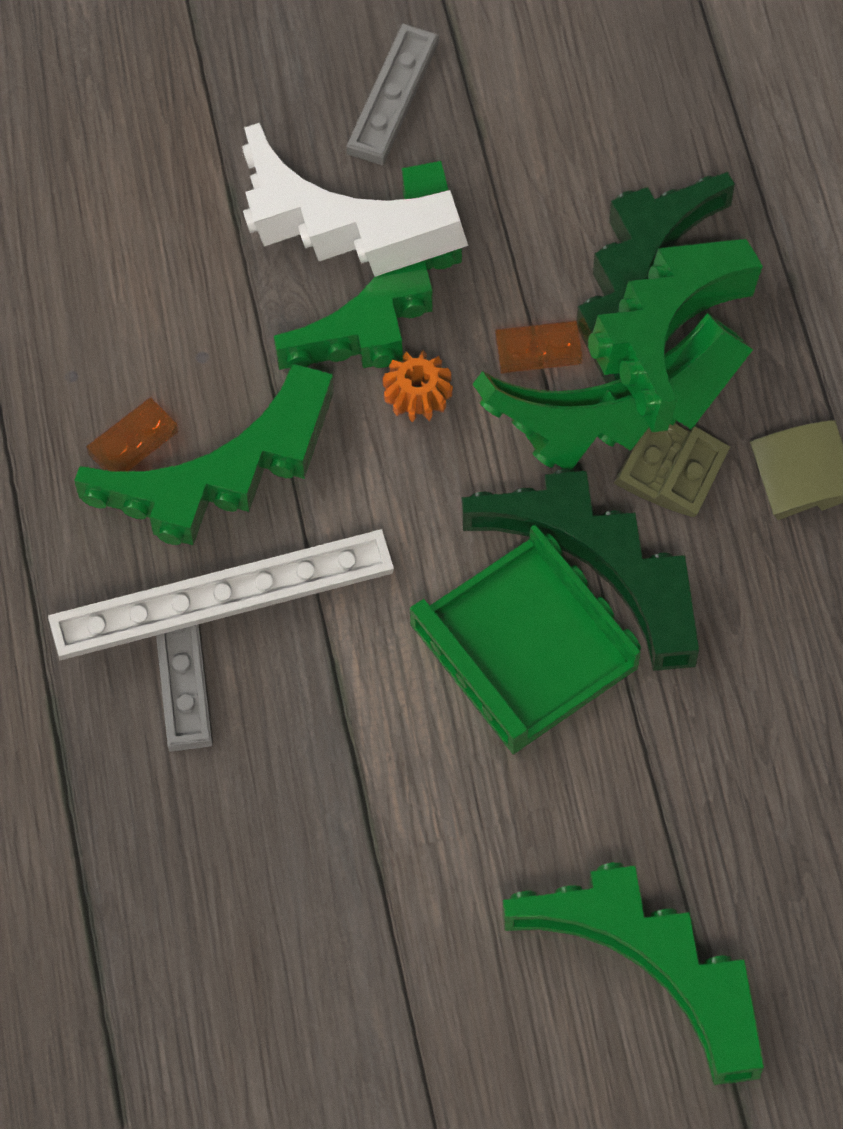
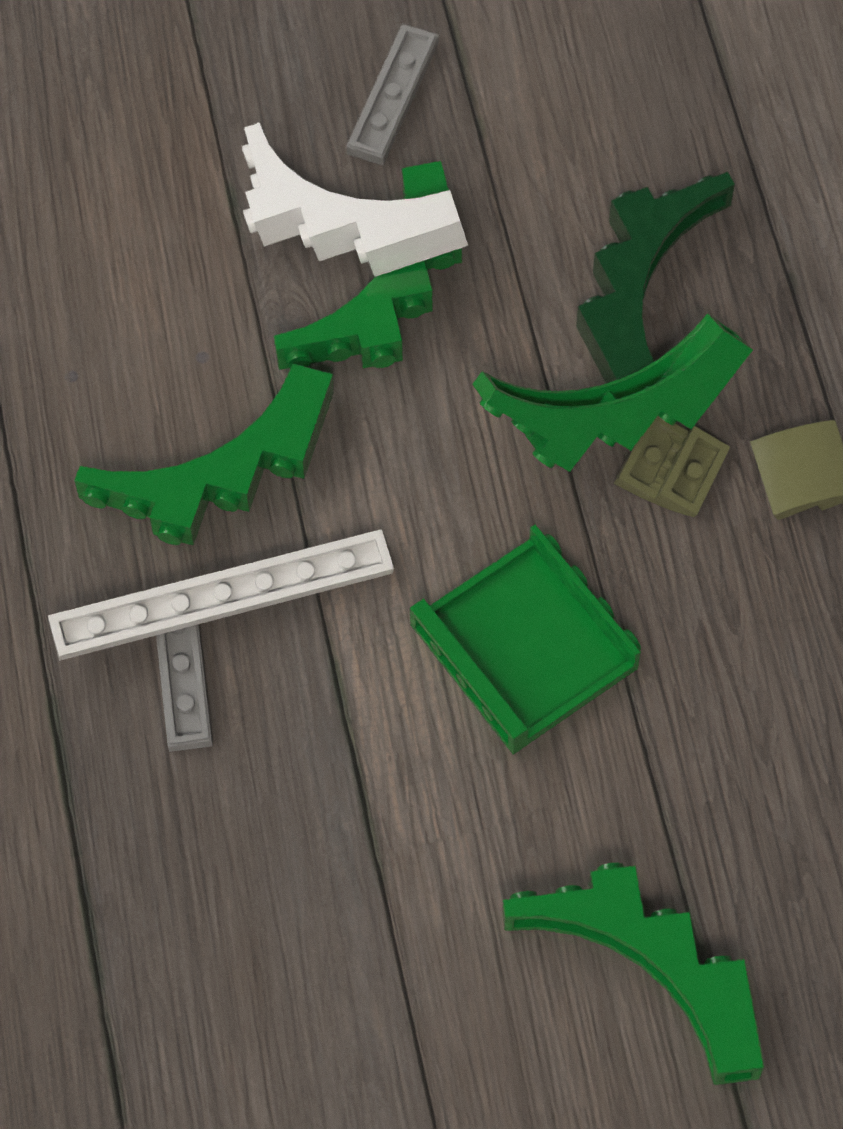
(133, 437): clear orange plate -> none
(414, 372): orange gear -> none
(538, 347): clear orange plate -> none
(610, 544): dark green arch -> none
(677, 288): green arch -> none

